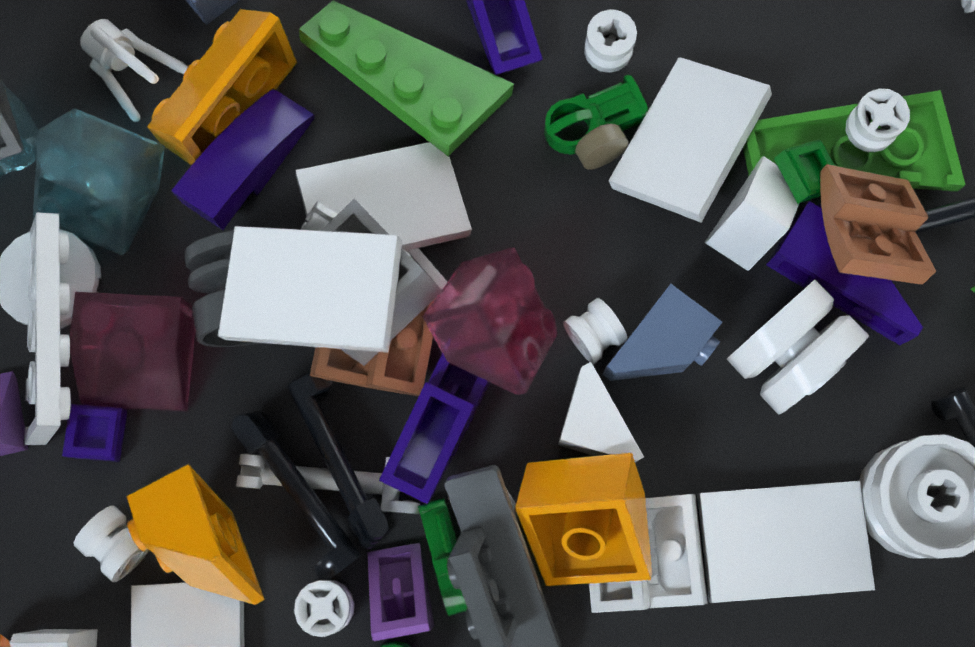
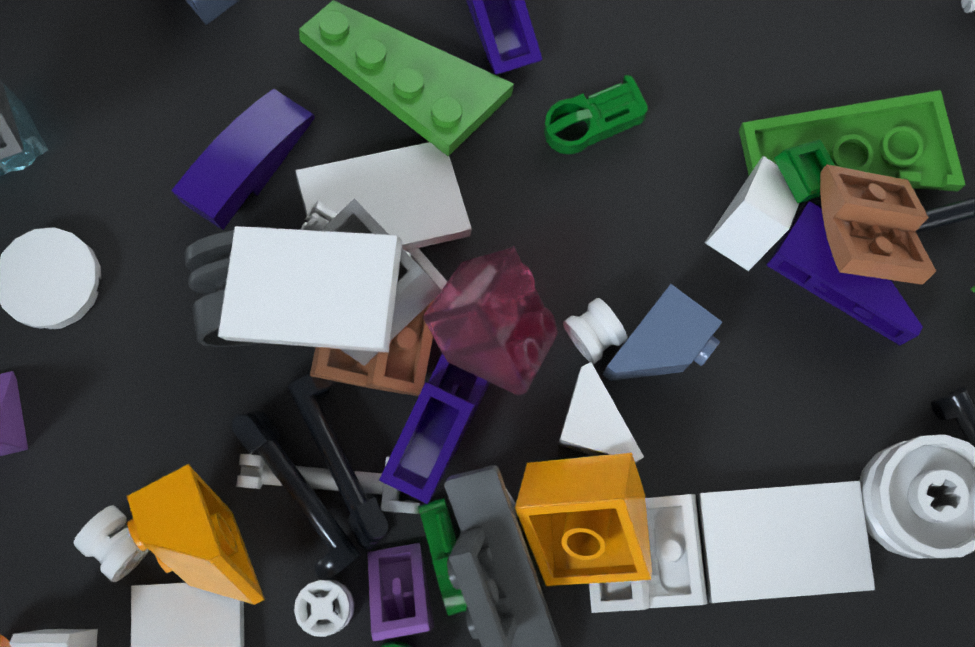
(51, 349): white wing -> none
(95, 433): dark purple tile -> none
(96, 178): clear light blue slope -> none
(116, 51): white plant -> none
(132, 350): clear pink slope -> none
(238, 69): light orange slope -> none
(601, 146): dark tan tile -> none
(607, 53): white wheel -> none
(690, 138): white tile -> none
(803, 353): white wheel -> none
(886, 110): white wheel -> none

